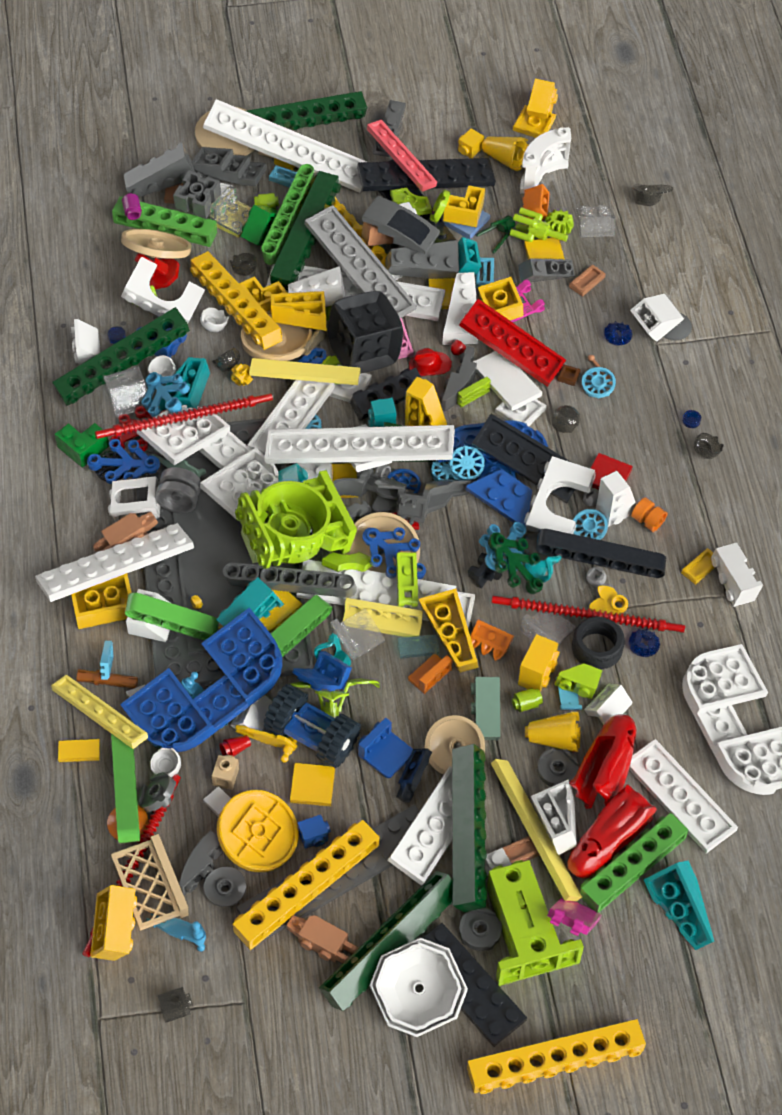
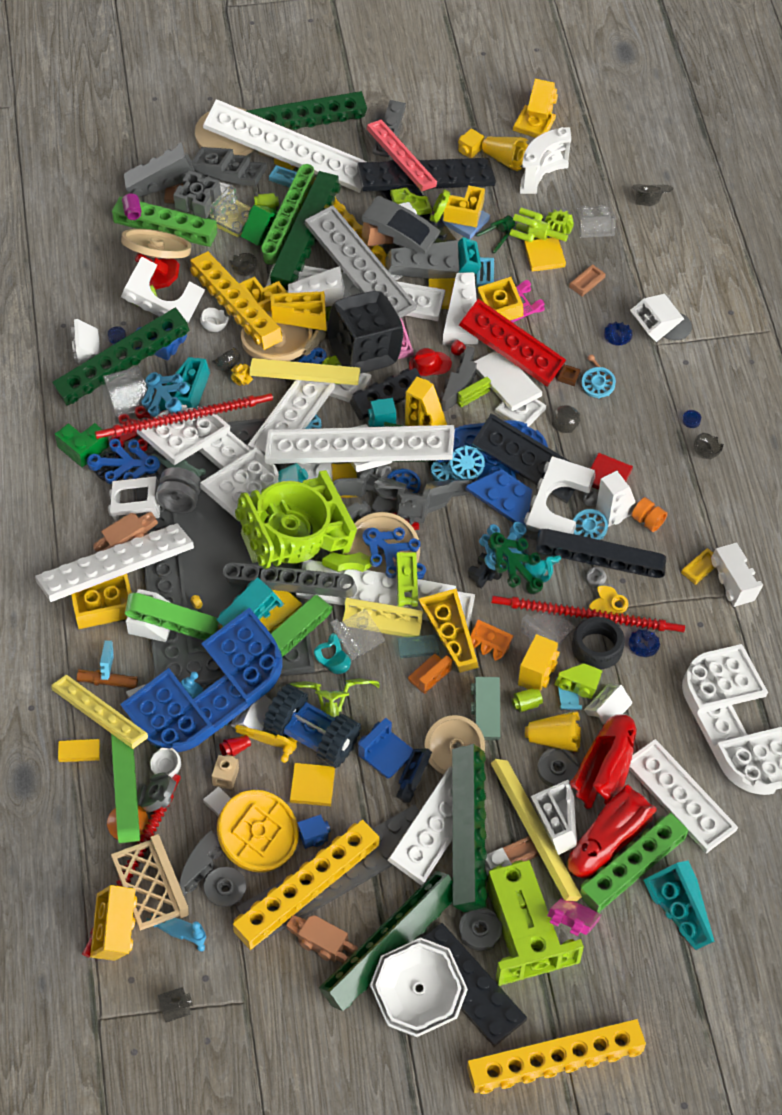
(162, 365): white hair -> none
(327, 673): blue bracket -> none
(537, 200): orange brick -> none
(545, 269): dark grey slope -> none

